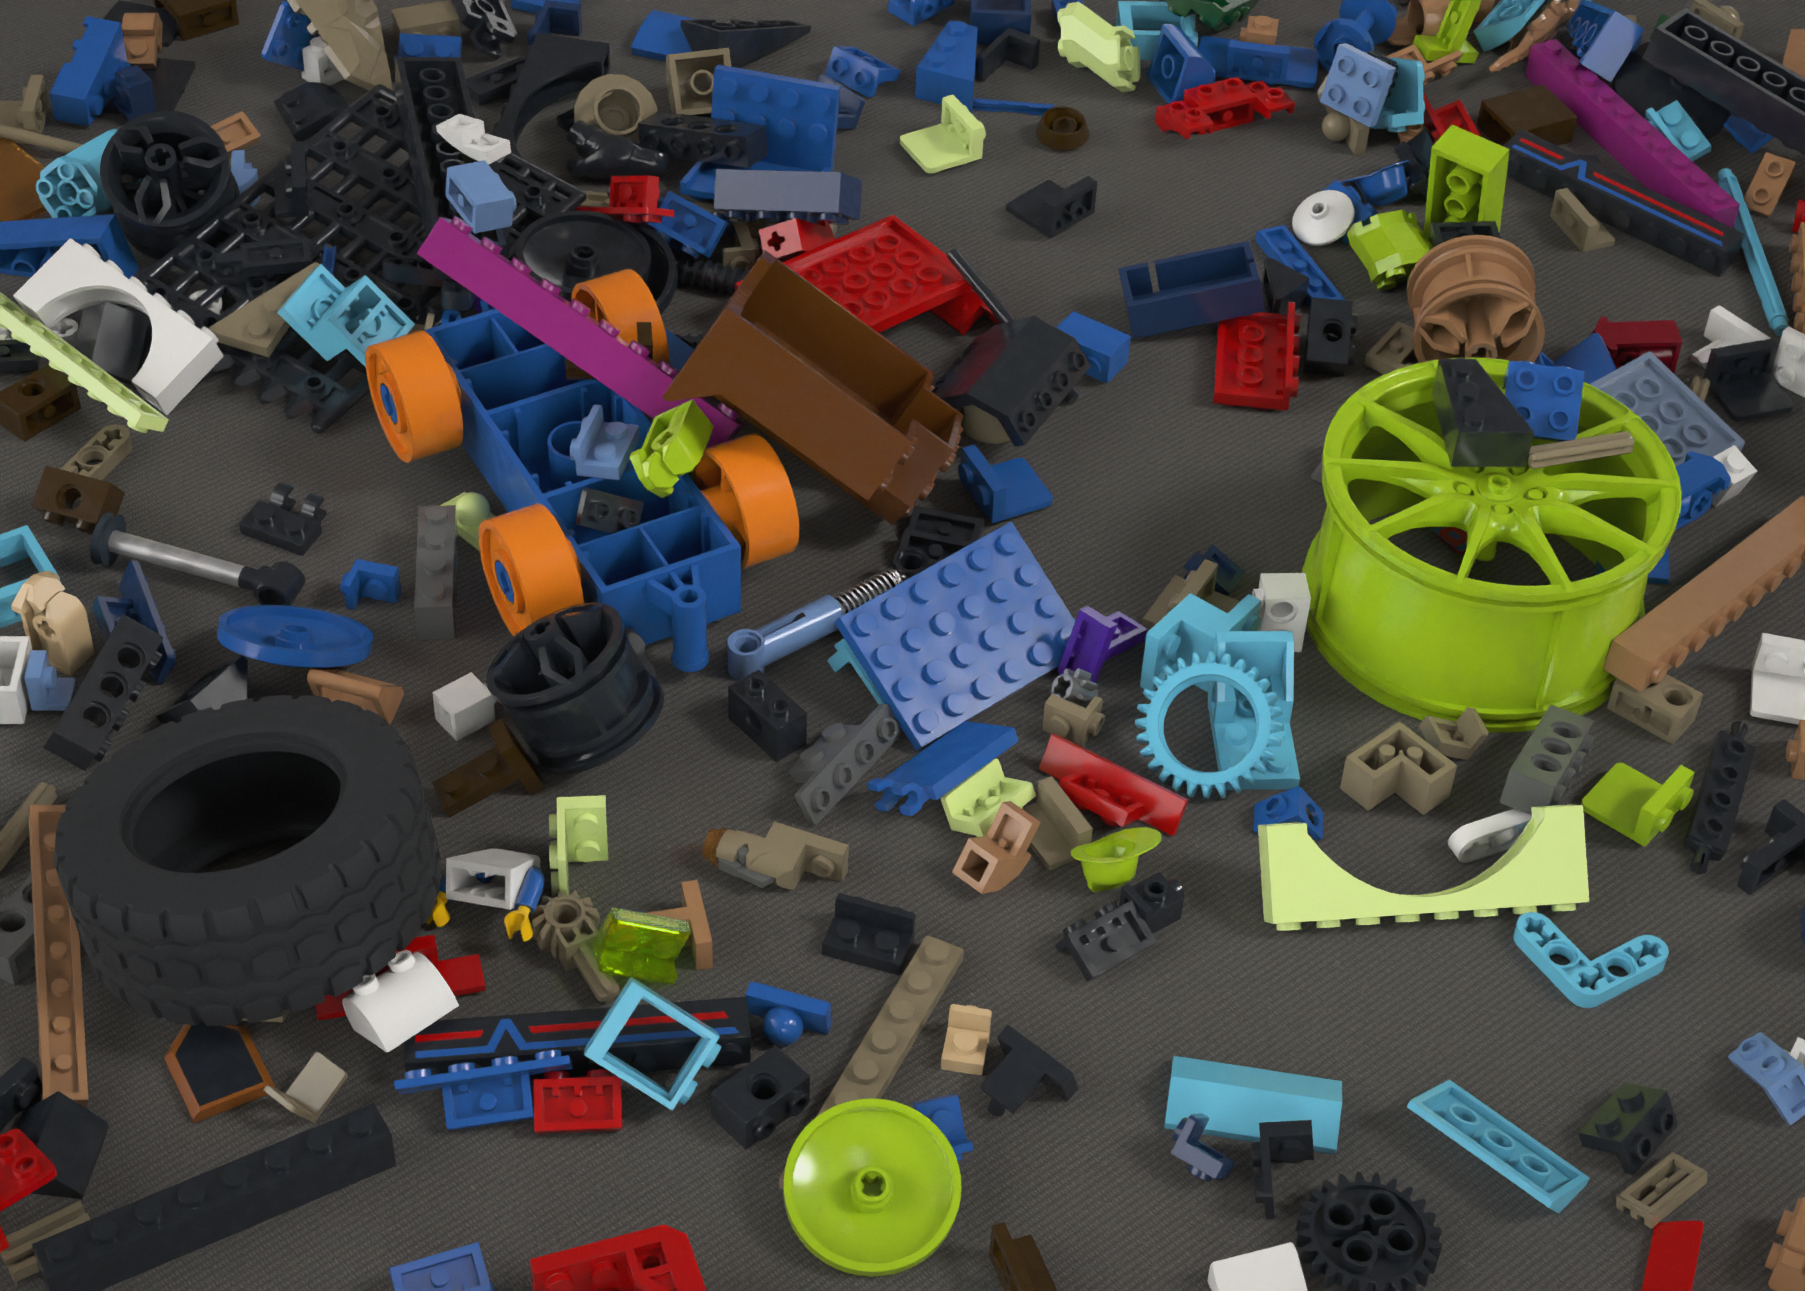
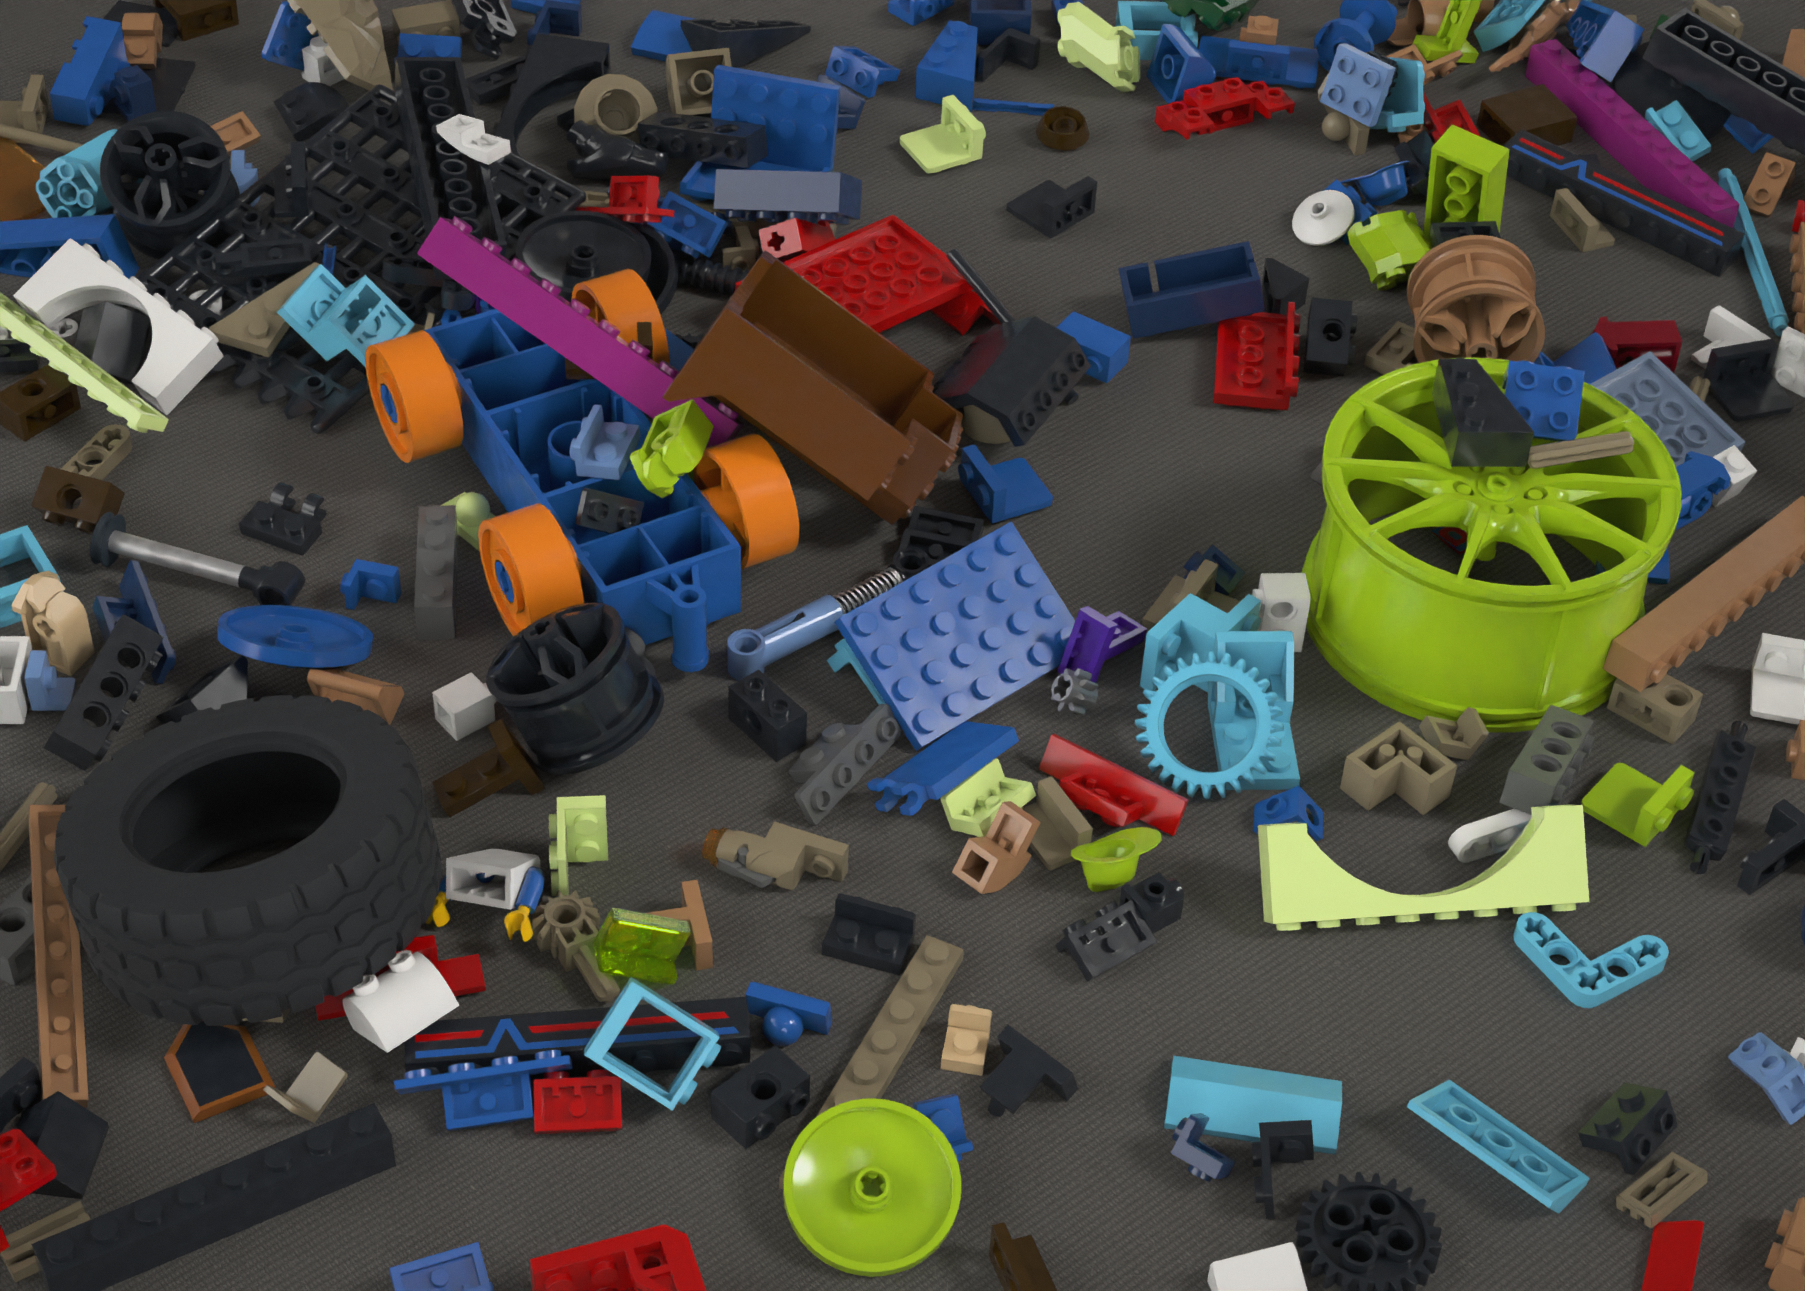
(480, 196): medium blue brick -> none
(1072, 720): dark tan bracket -> none
(1283, 247): blue tile -> none

